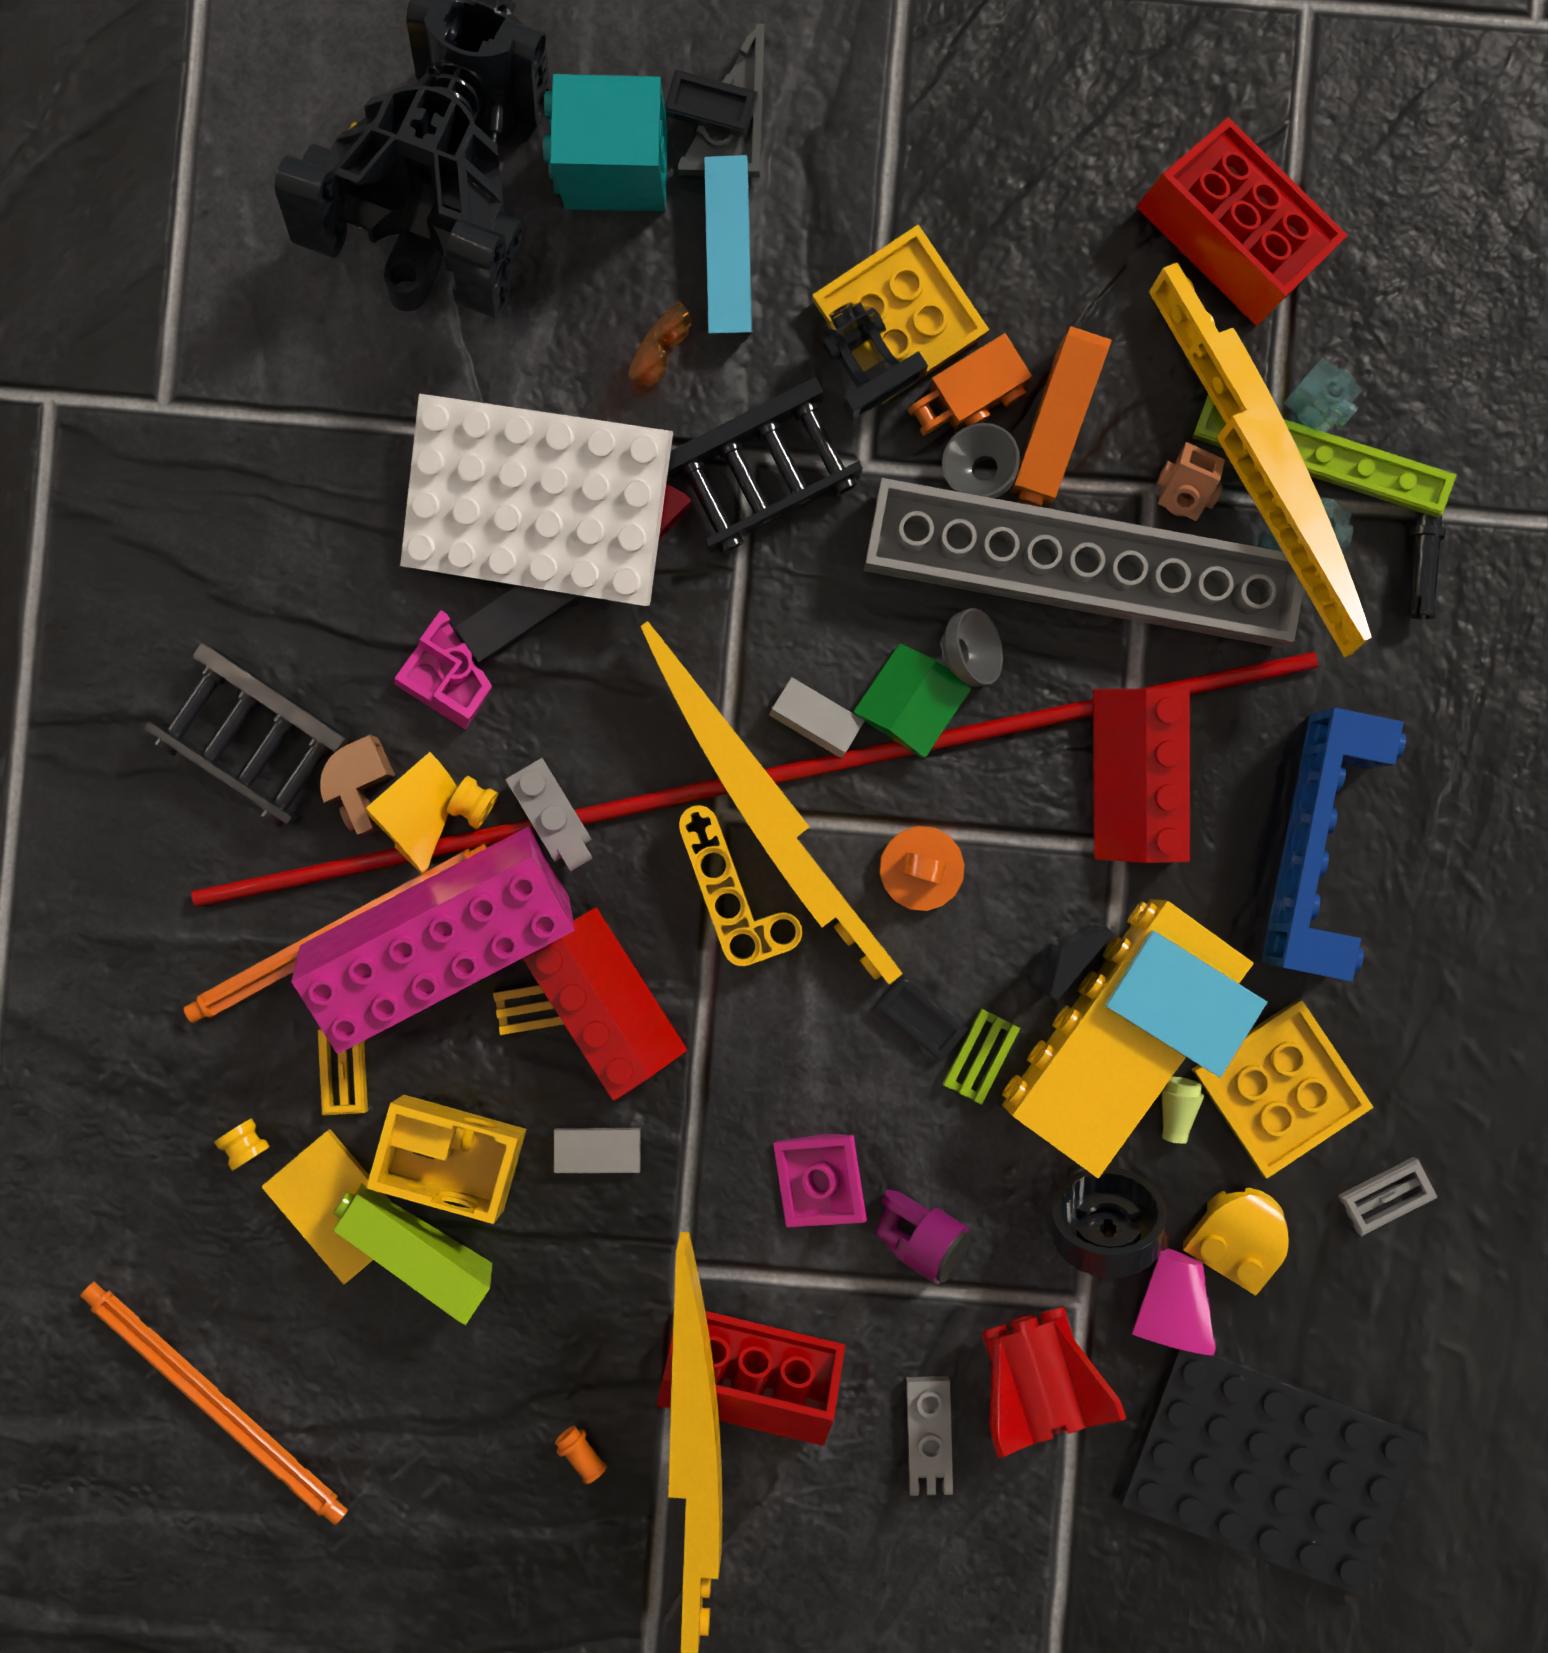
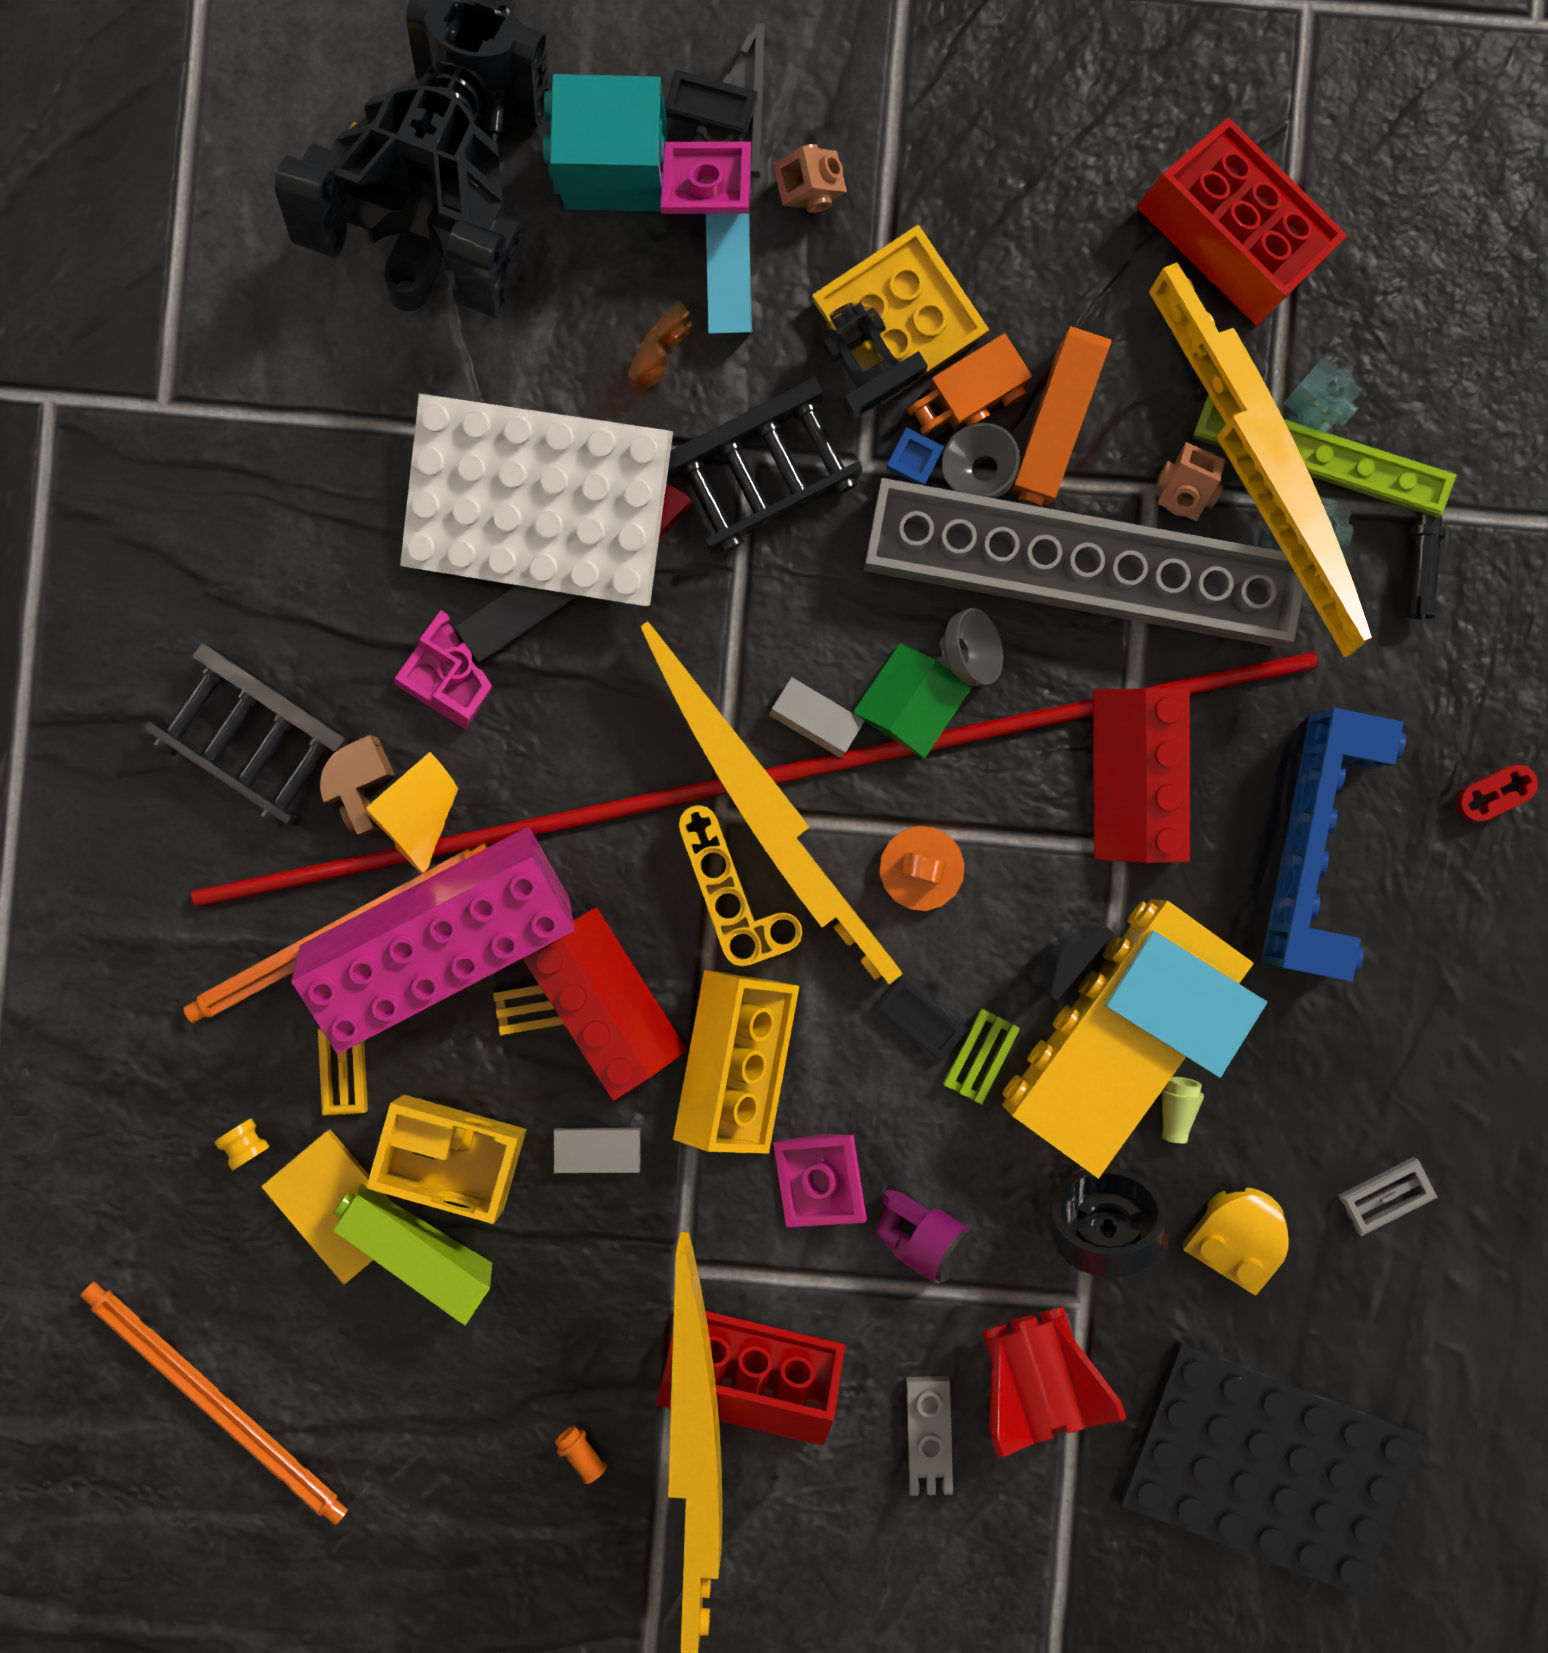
(472, 802): yellow wheel -> none
(551, 814): light grey hinge -> none
(706, 178): none -> dark pink slope
(735, 1063): none -> yellow slope
(810, 178): none -> nougat brick
(914, 457): none -> blue plate
(1177, 1305): dark pink slope -> none
(1285, 1089): yellow plate -> none
(1491, 785): none -> red beam

